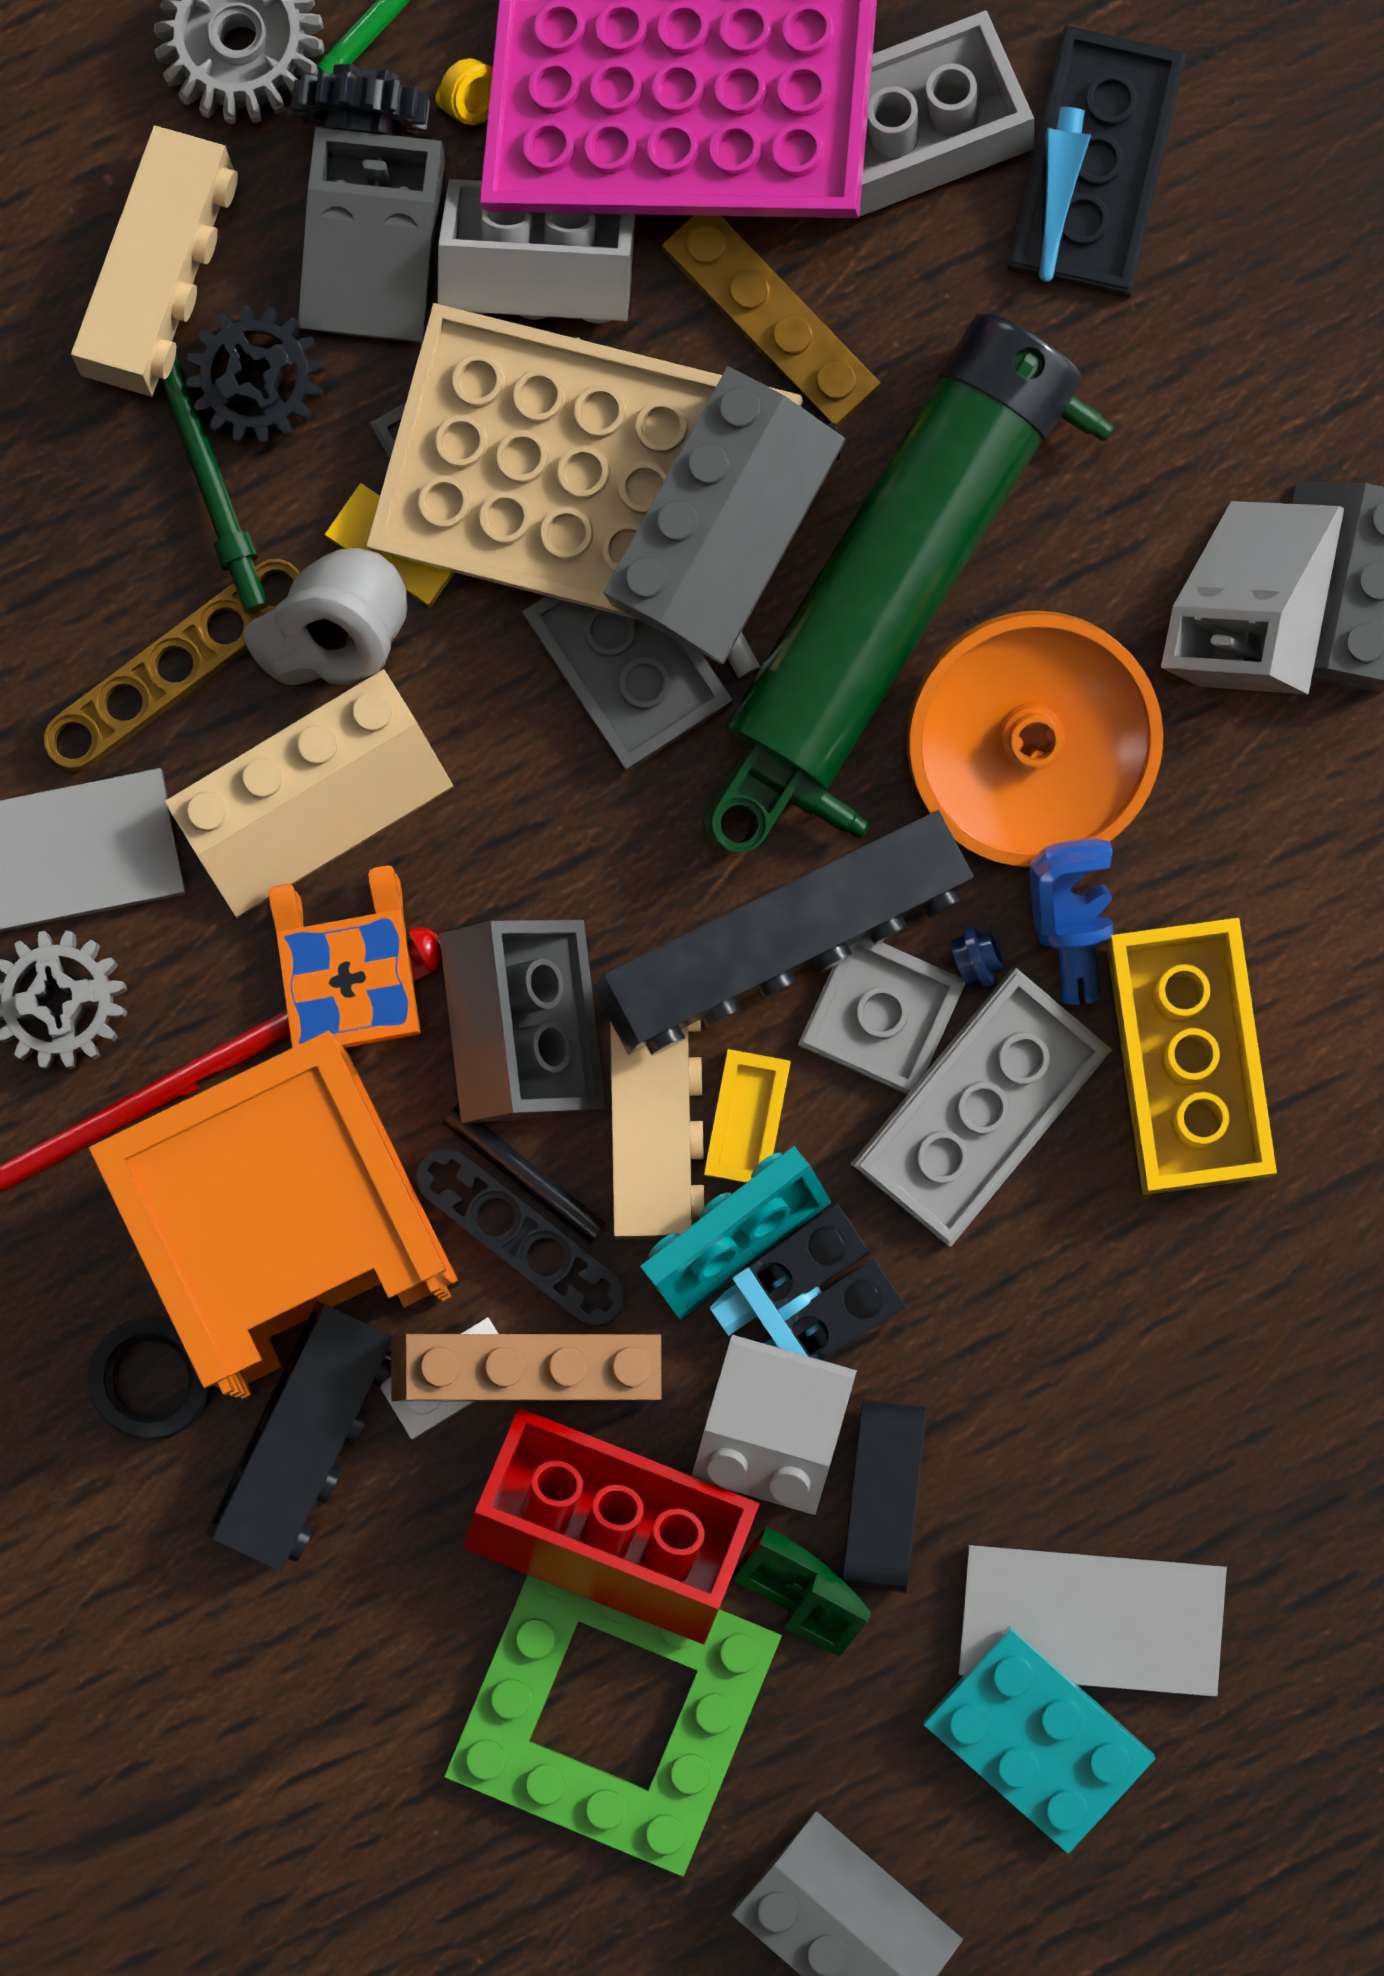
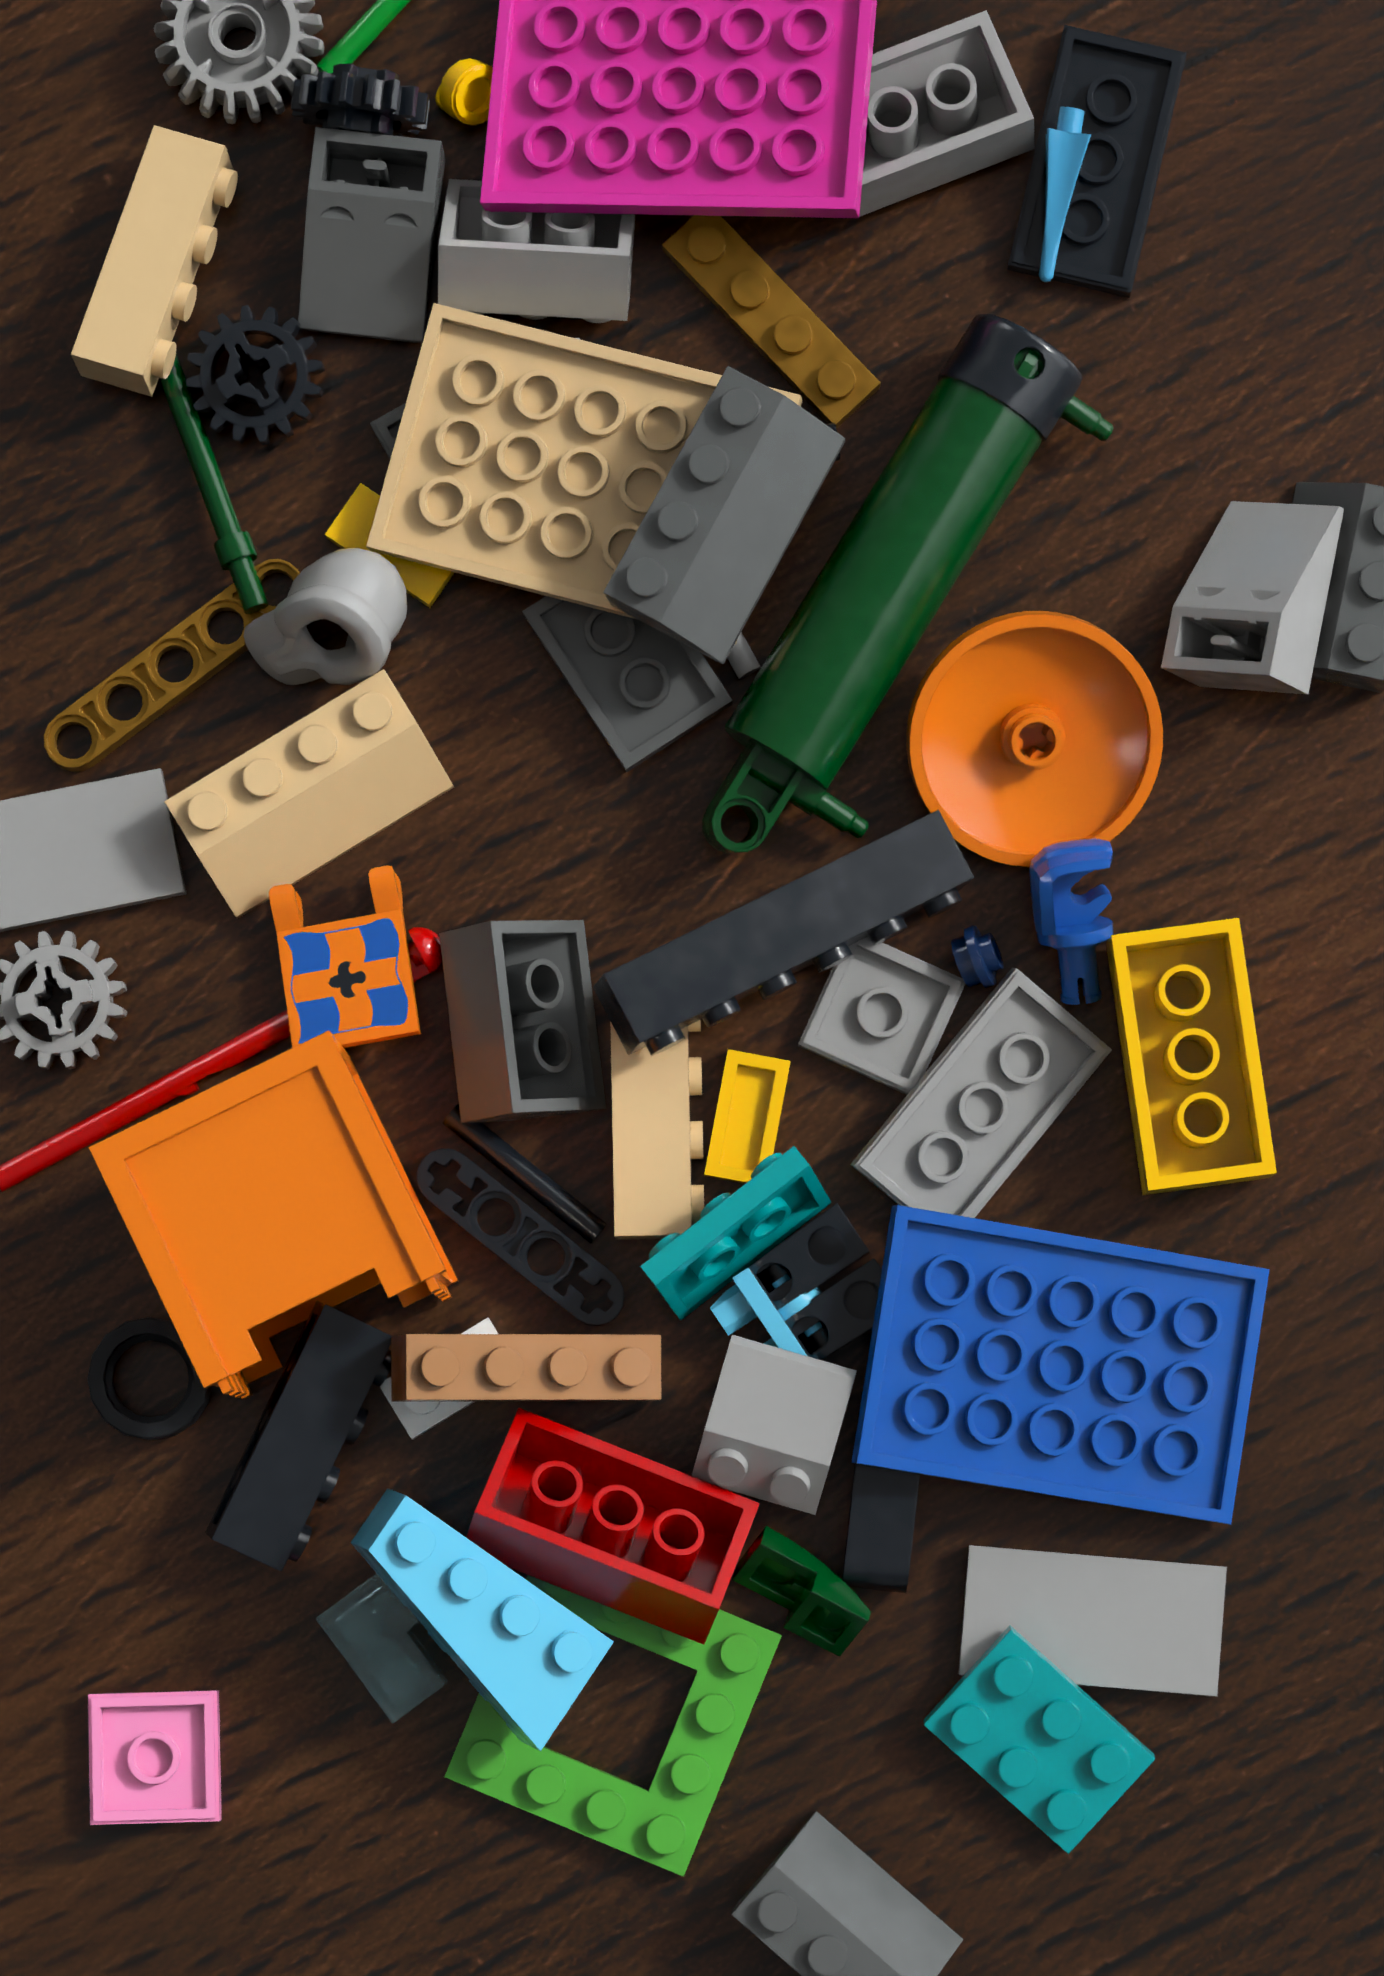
(154, 1757): none -> bright pink tile
(377, 1642): none -> clear light blue brick
(496, 1626): none -> medium azure wedge
(1060, 1365): none -> blue plate

